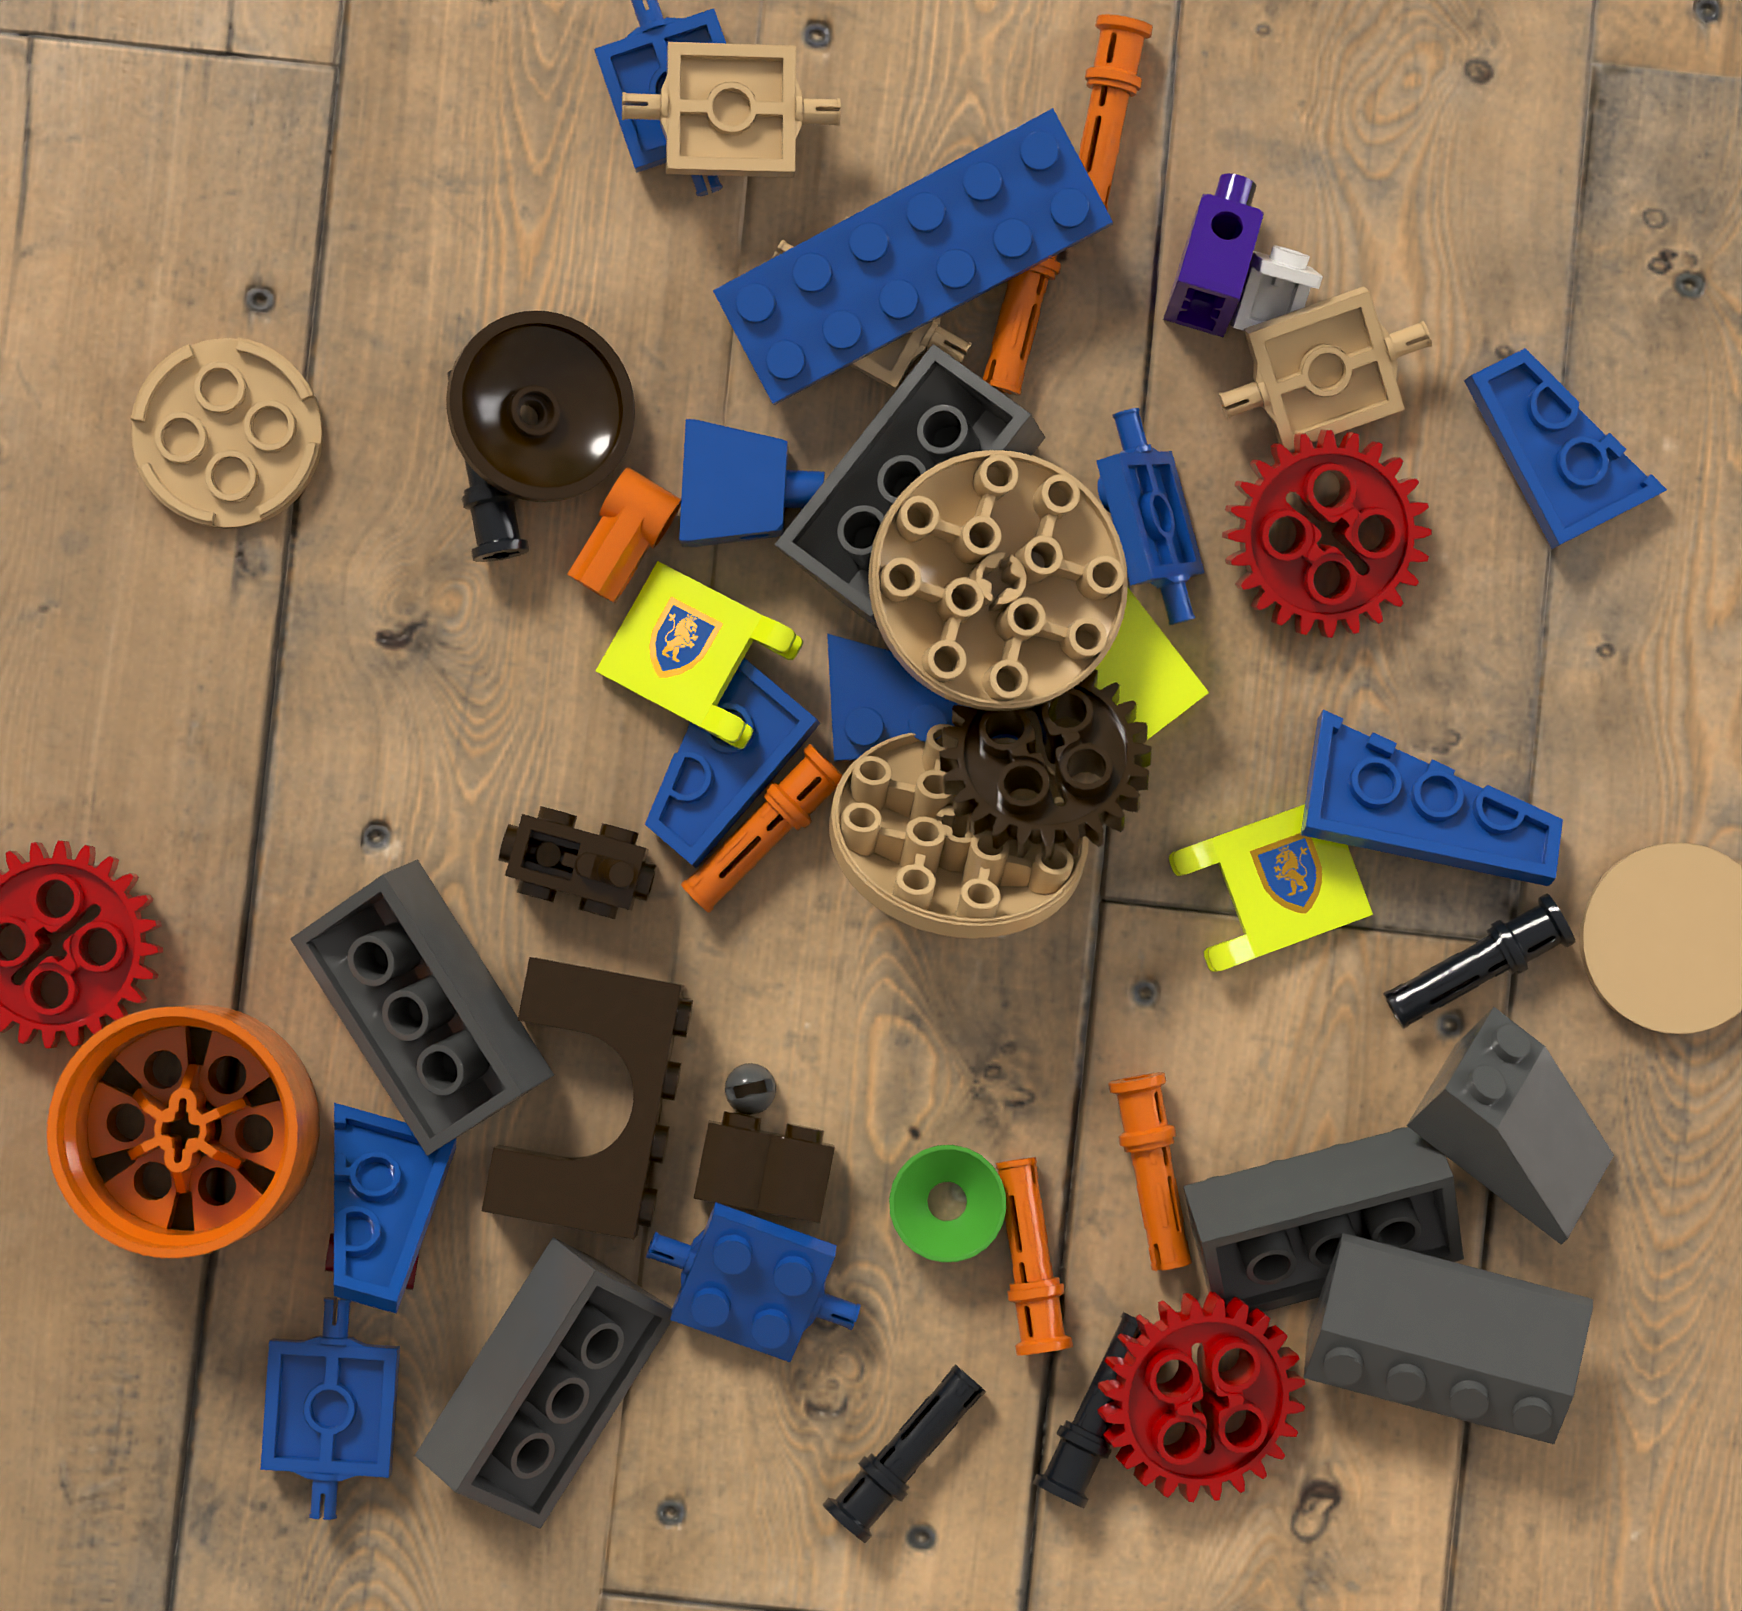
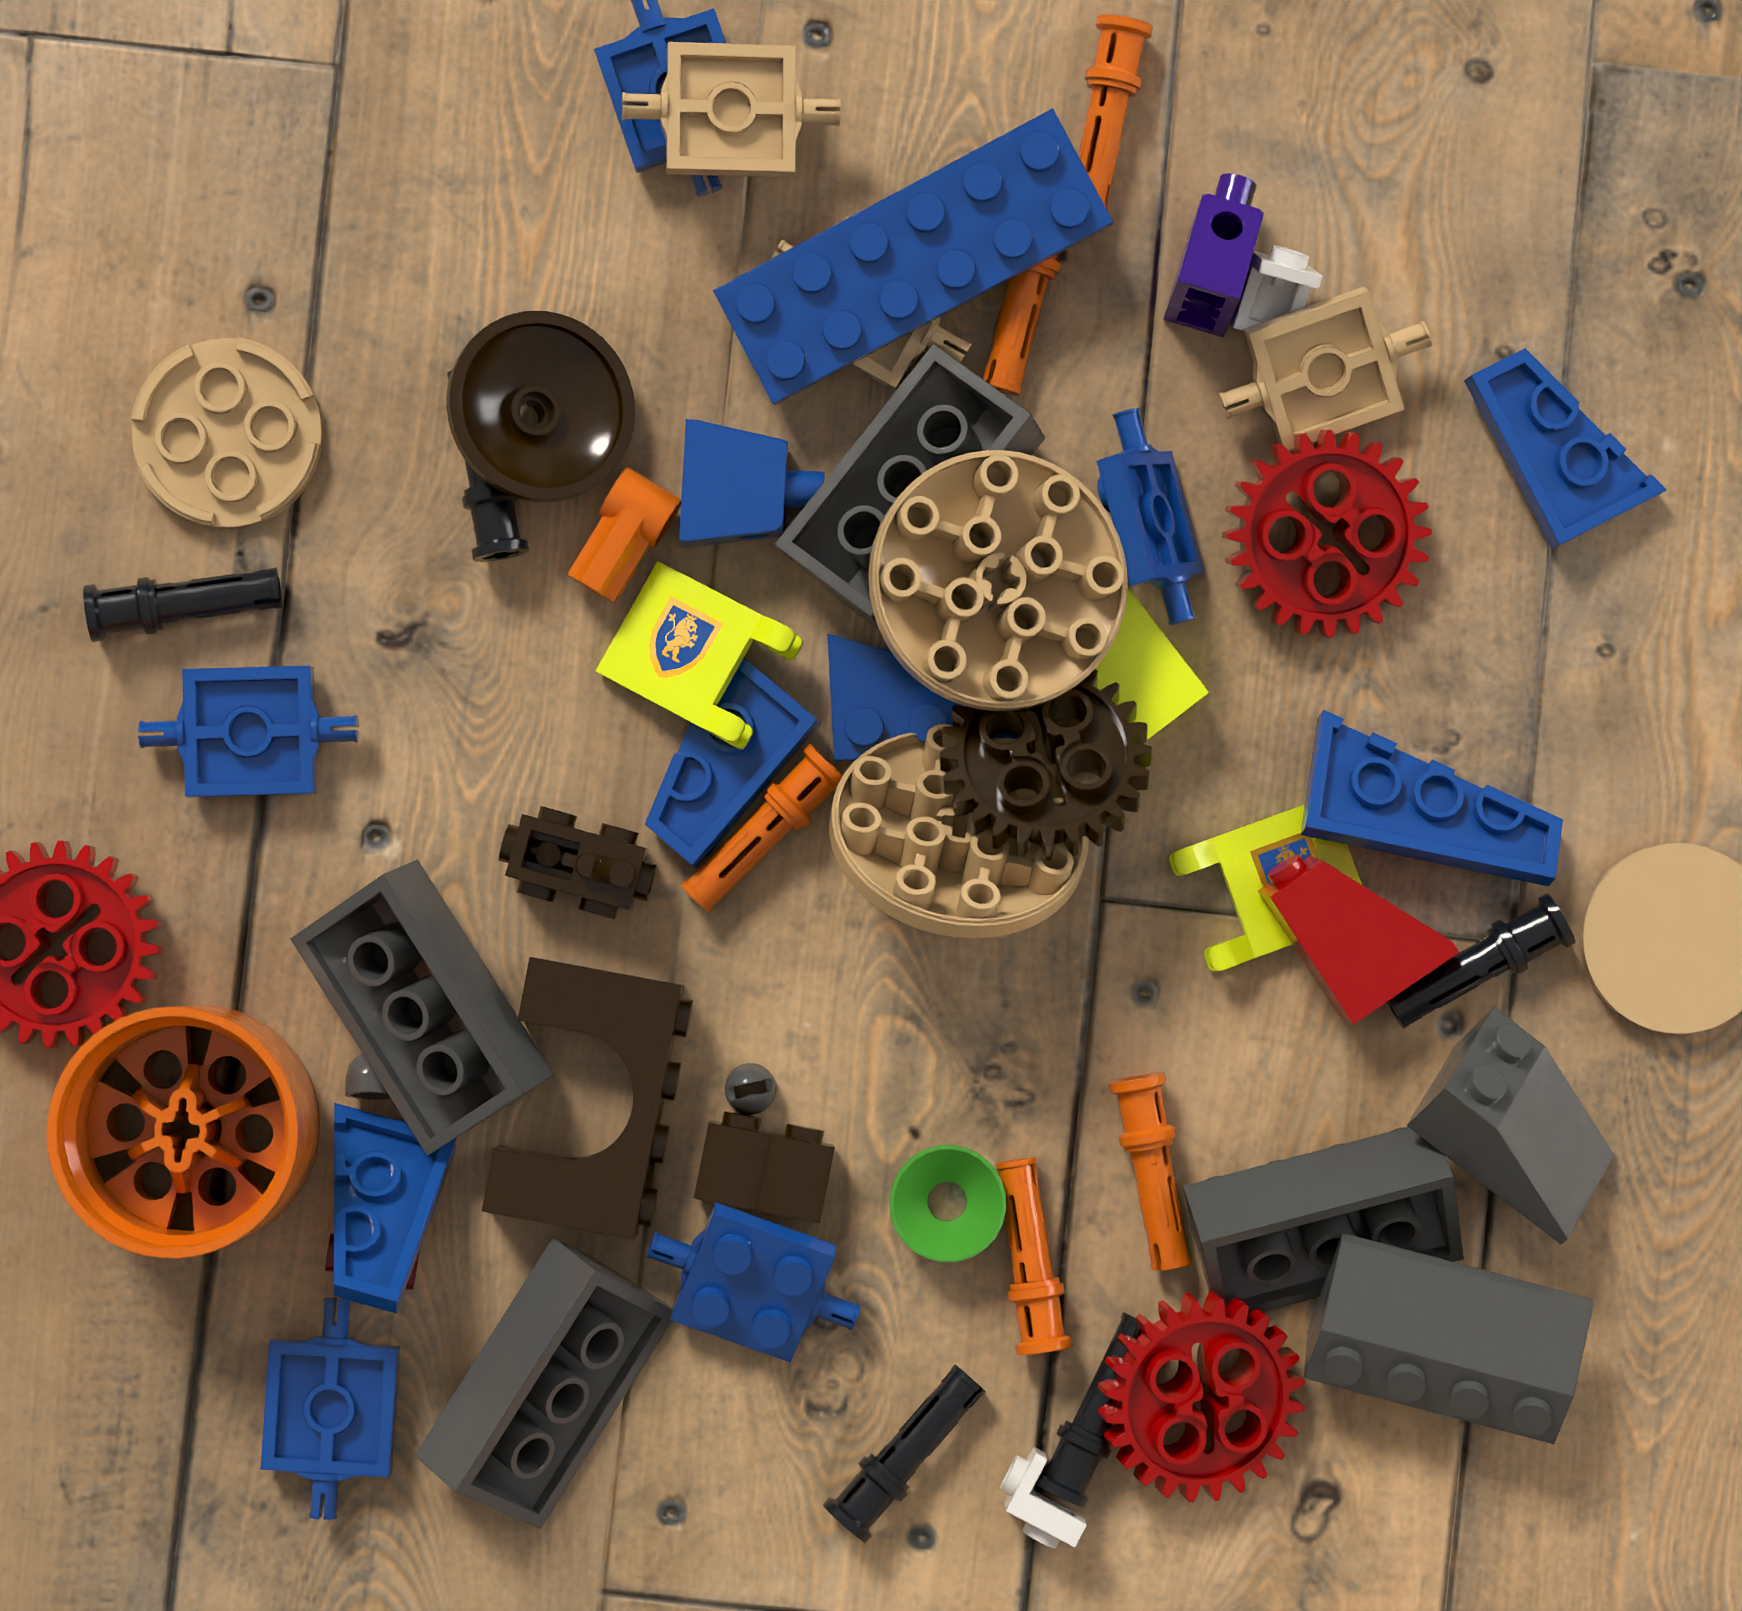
(153, 604): none -> black pin
(249, 731): none -> blue plate
(362, 1081): none -> dark grey hinge
(1044, 1517): none -> white bracket
(1350, 936): none -> red slope

